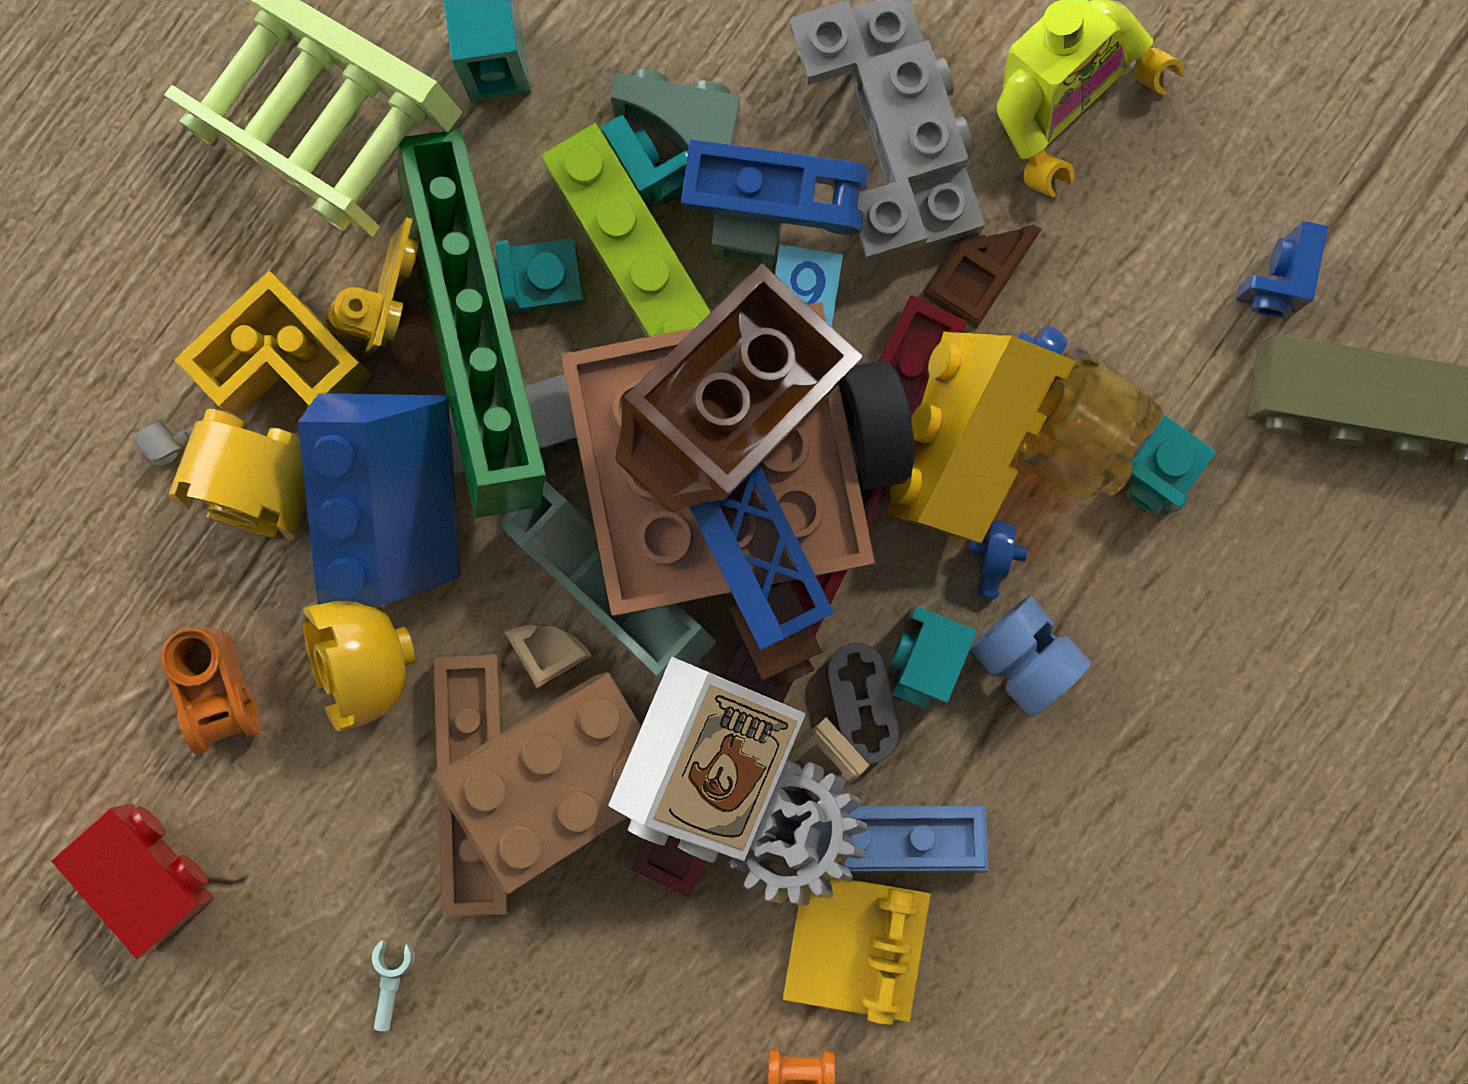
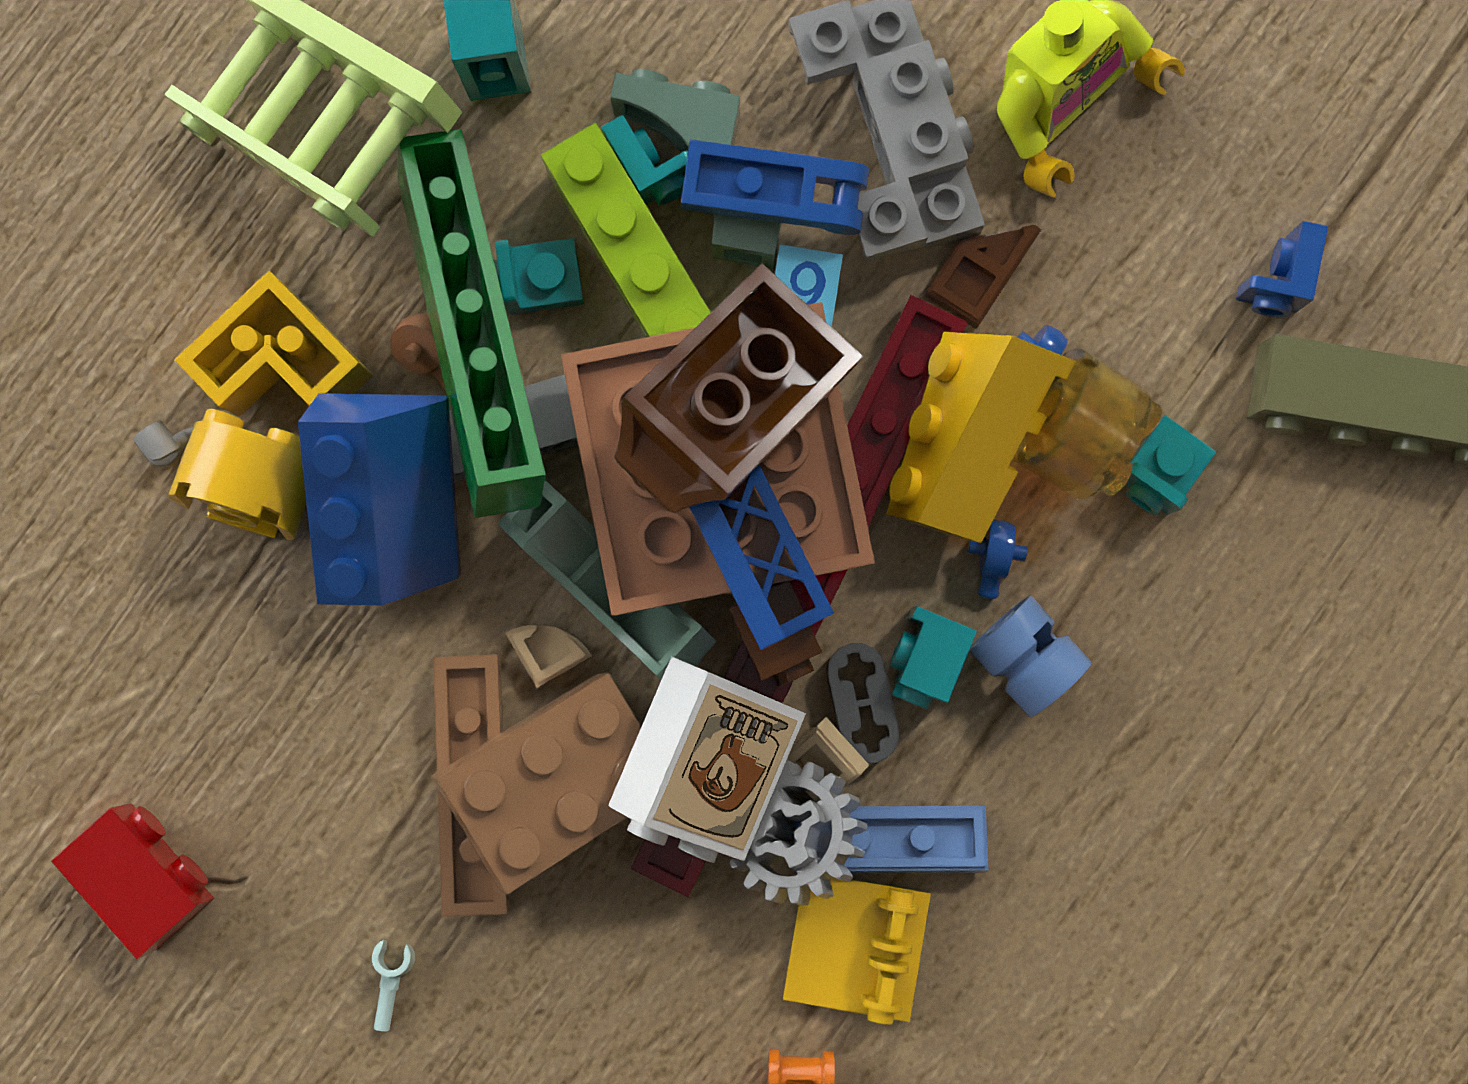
(210, 692): orange piece -> none
(357, 660): yellow cylinder -> none
(374, 316): yellow hinge -> none
(878, 425): black tyre -> none

